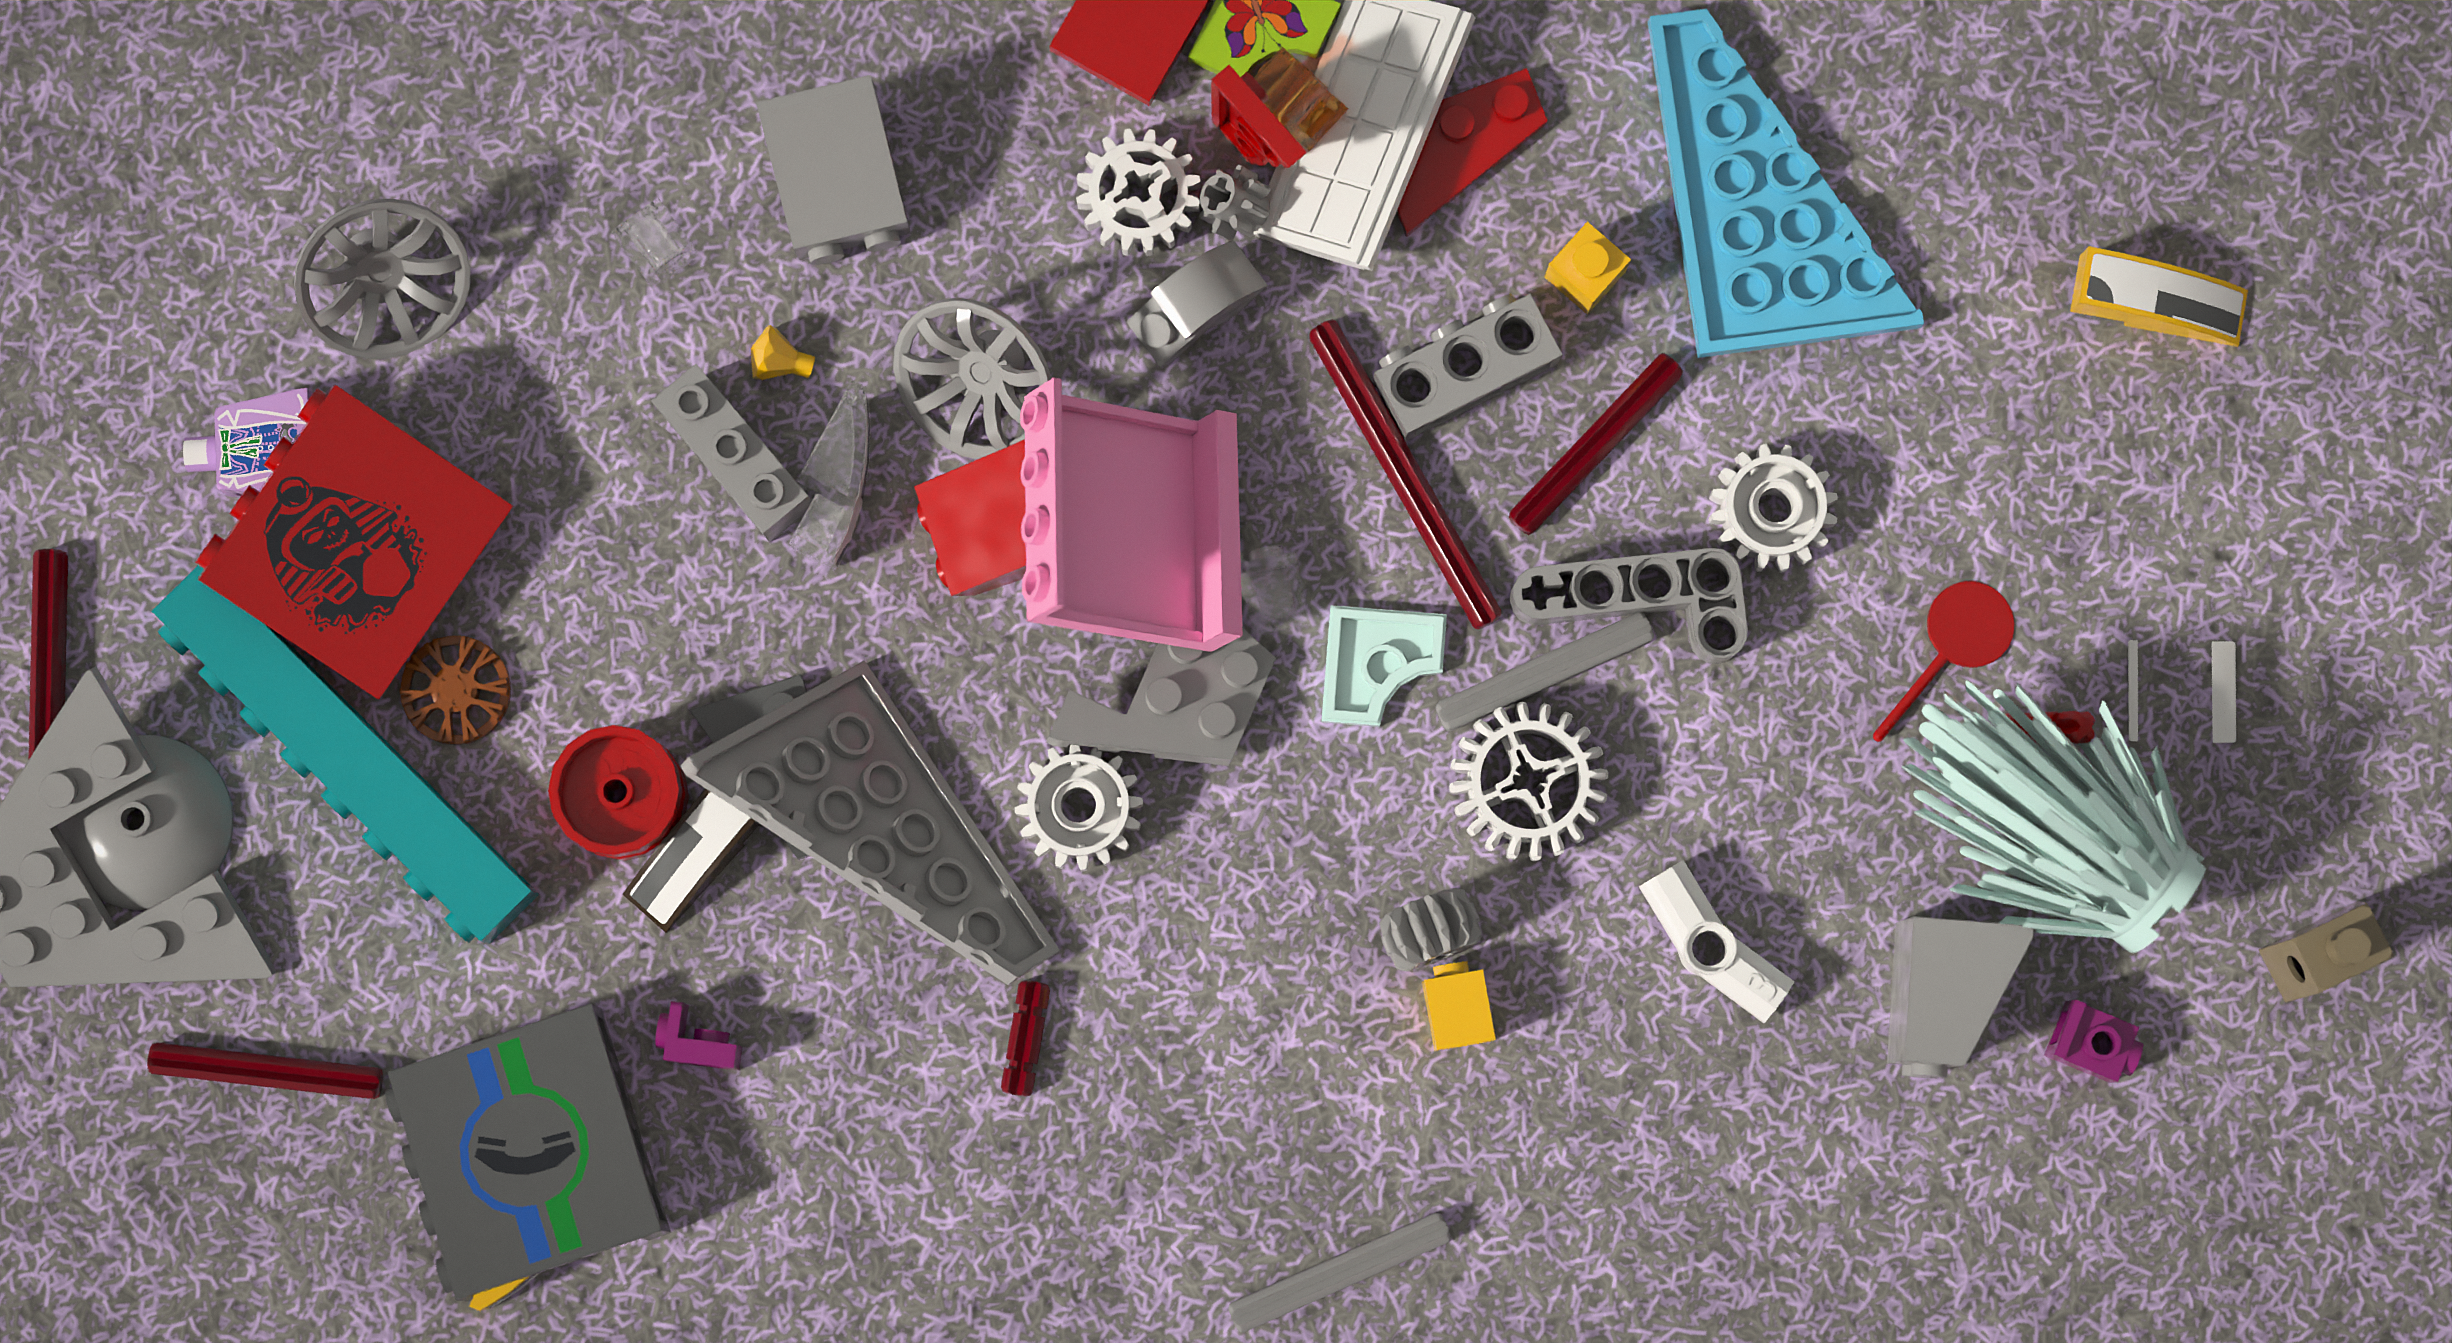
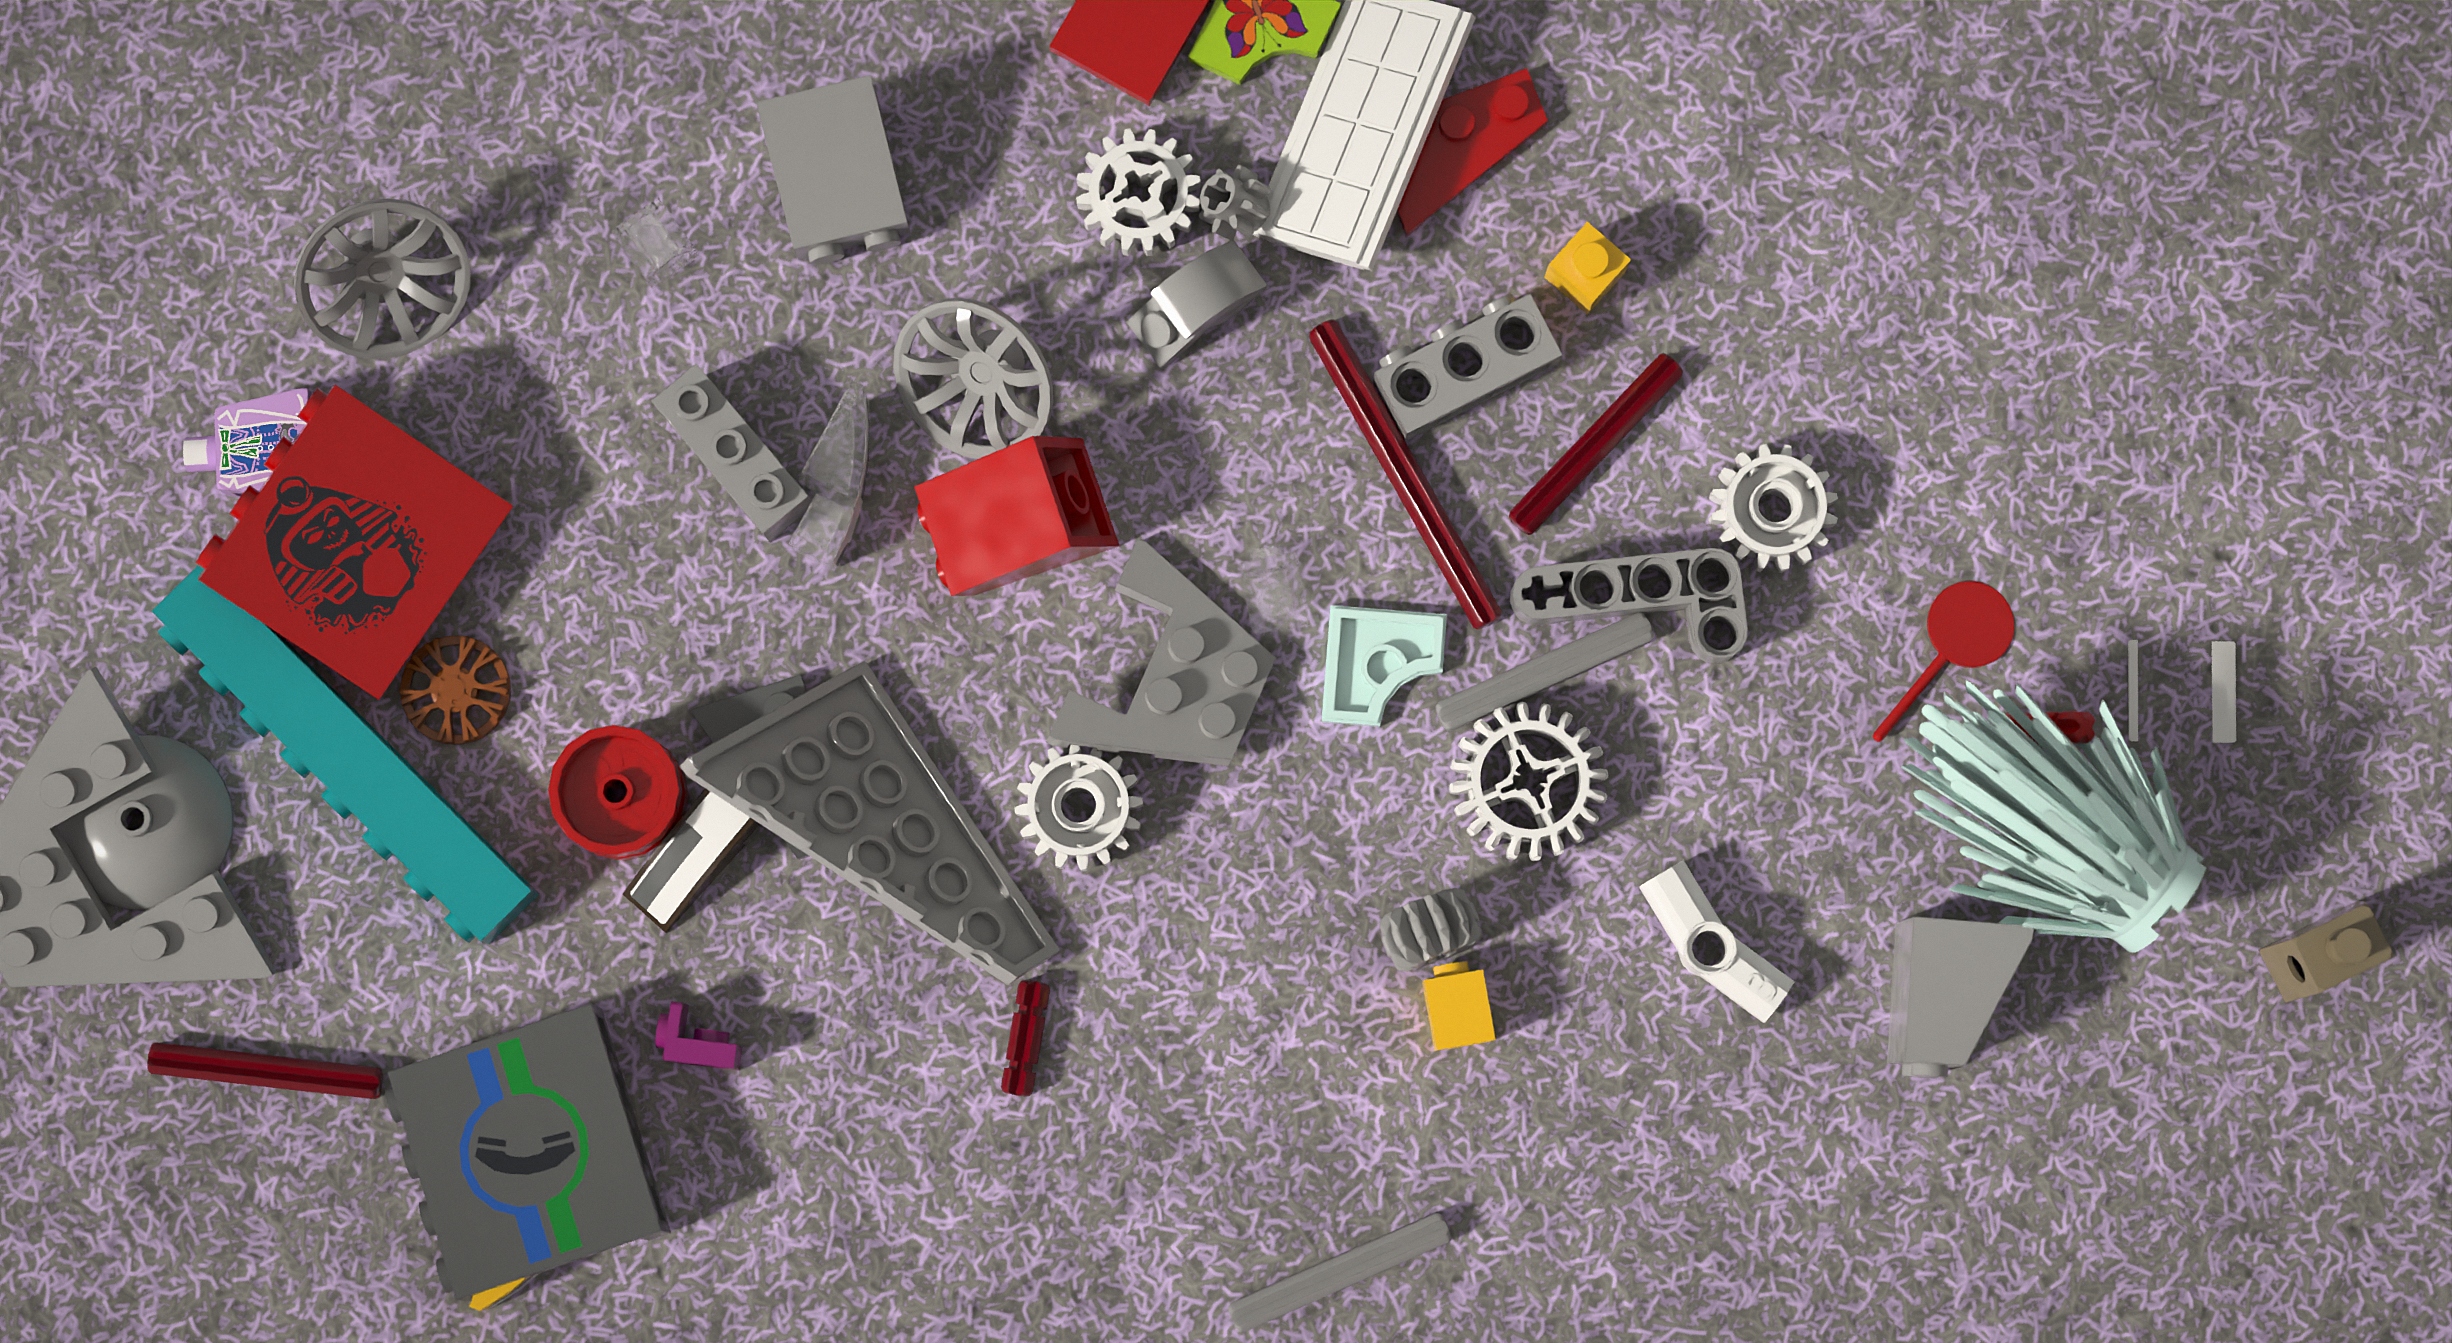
(47, 641): dark red axle -> none
(775, 356): yellow rock -> none
(1131, 521): bright pink panel -> none
(1248, 123): red wing -> none
(1299, 98): clear orange brick -> none
(1758, 225): medium azure wing -> none
(2073, 1042): magenta brick -> none
(2158, 297): slope -> none

